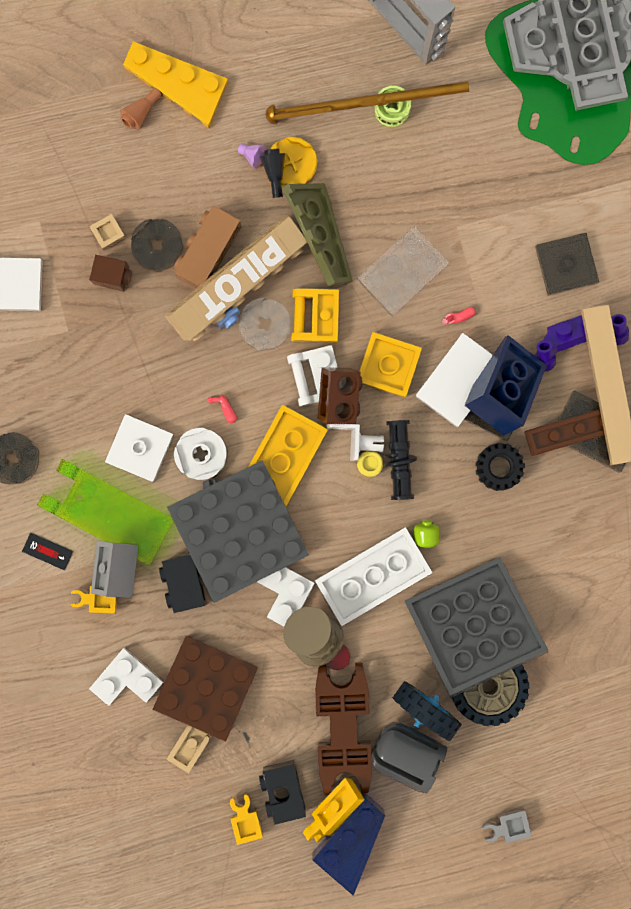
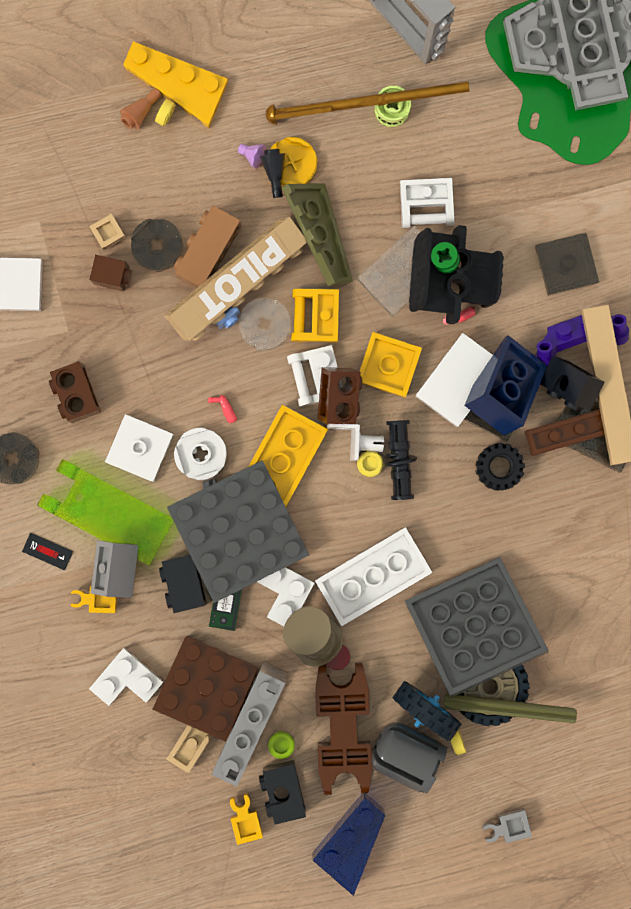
(80, 389): none -> reddish brown brick
(165, 112): none -> light yellow tile
(225, 612): none -> tile
(250, 724): none -> light grey window
(281, 744): none -> lime tile
(334, 810): yellow plate -> none
(426, 194): none -> white plate
(426, 534): lime piece -> none
(449, 261): none -> green wheel
(458, 744): none -> light yellow tile
(477, 278): none -> black piece
(510, 708): none -> olive axle
(571, 383): none -> black brick

